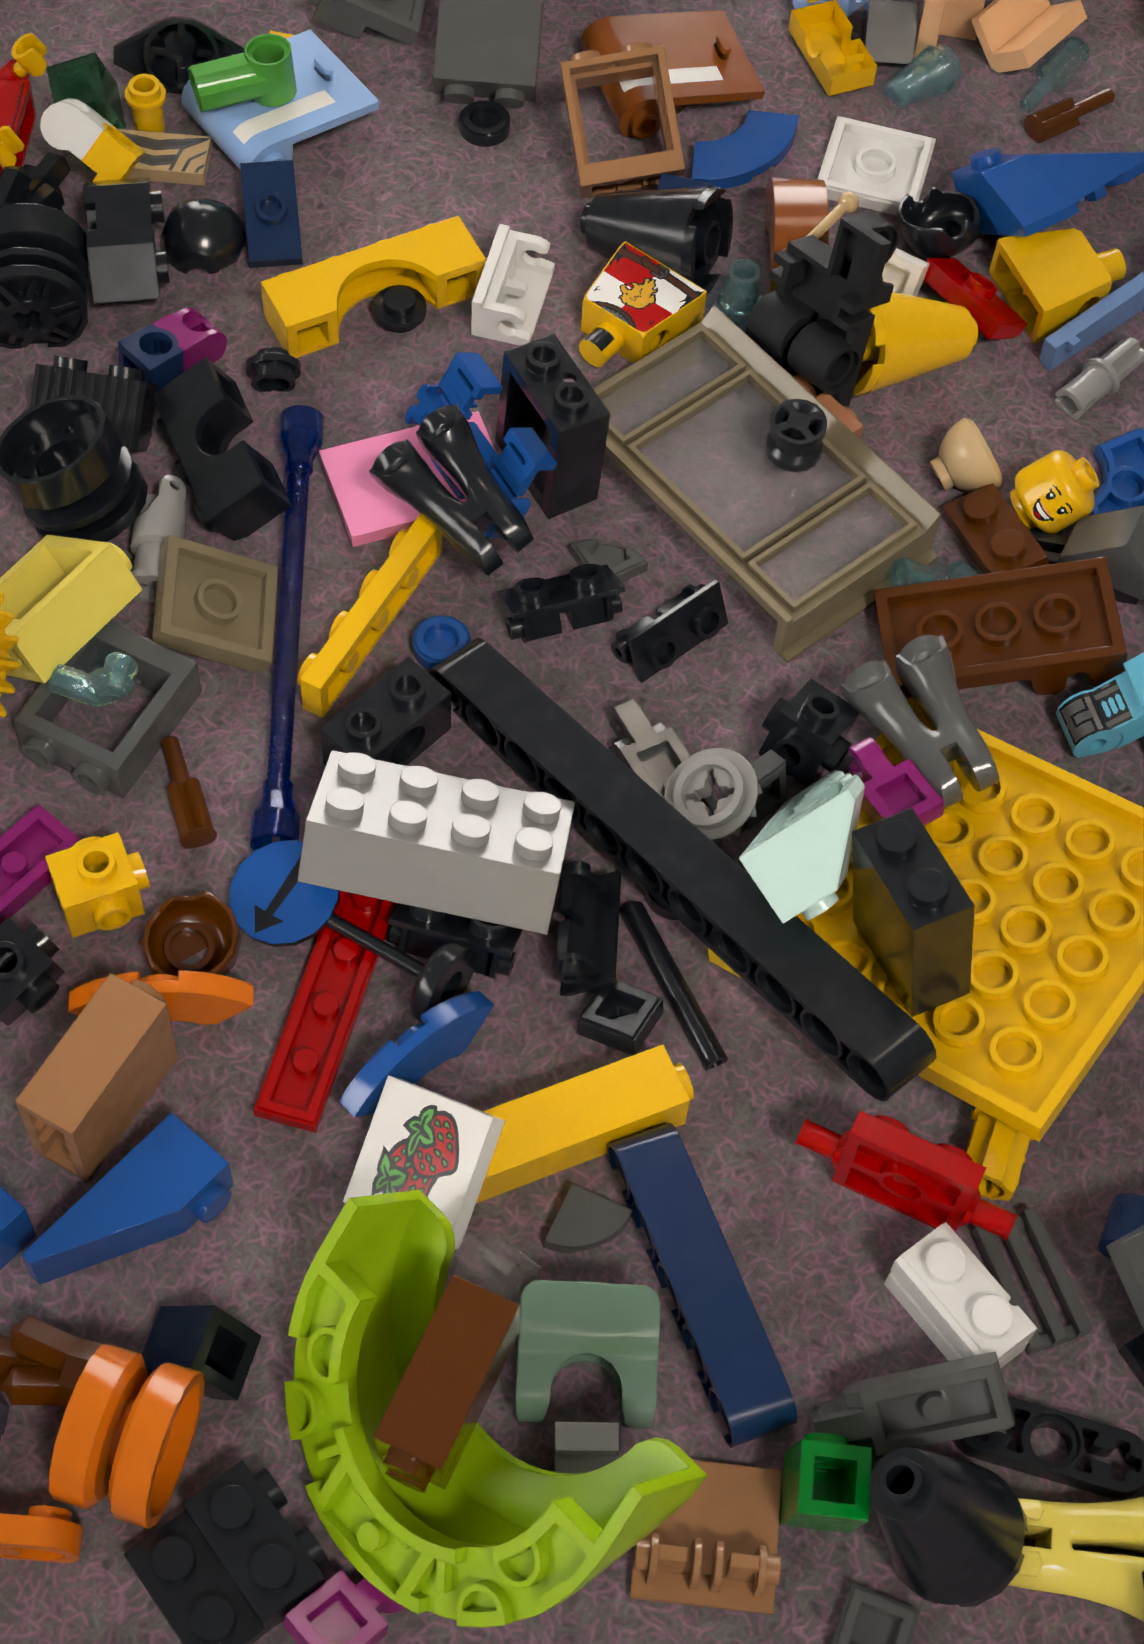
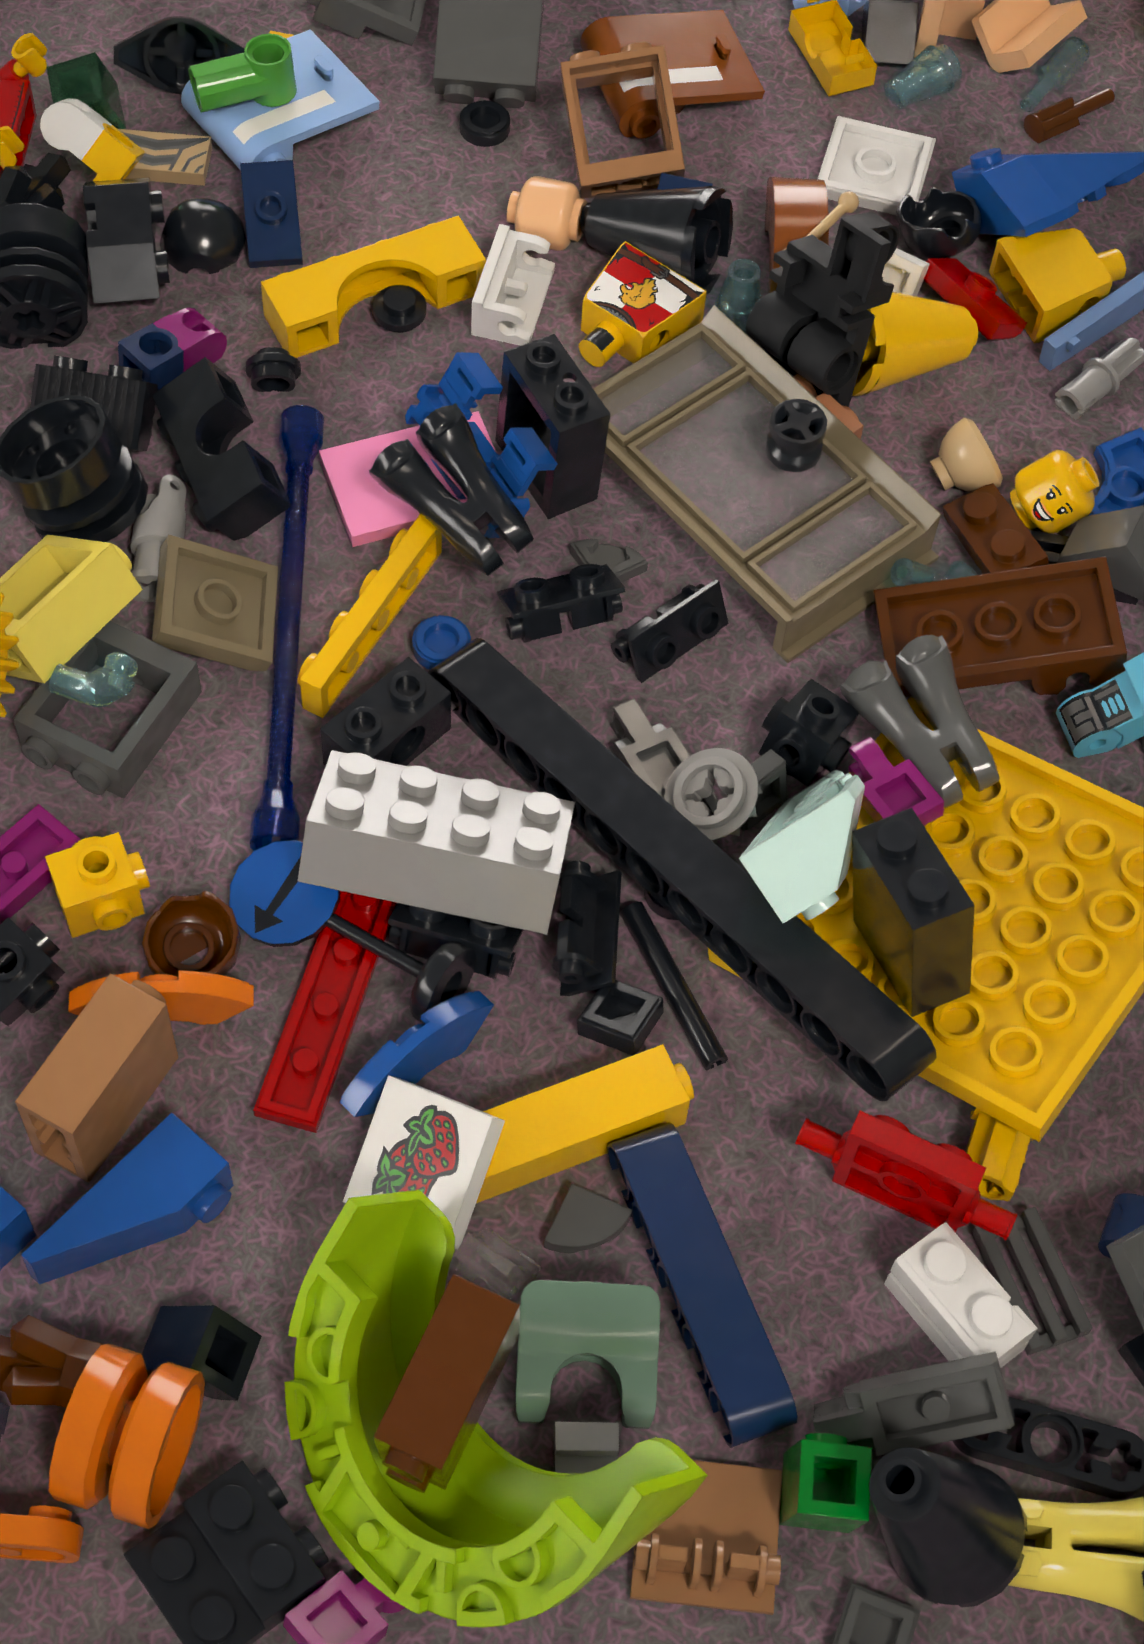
(146, 99): yellow pin -> none
(187, 799): reddish brown axle -> none
(547, 210): none -> light nougat head
(747, 152): blue tile -> none

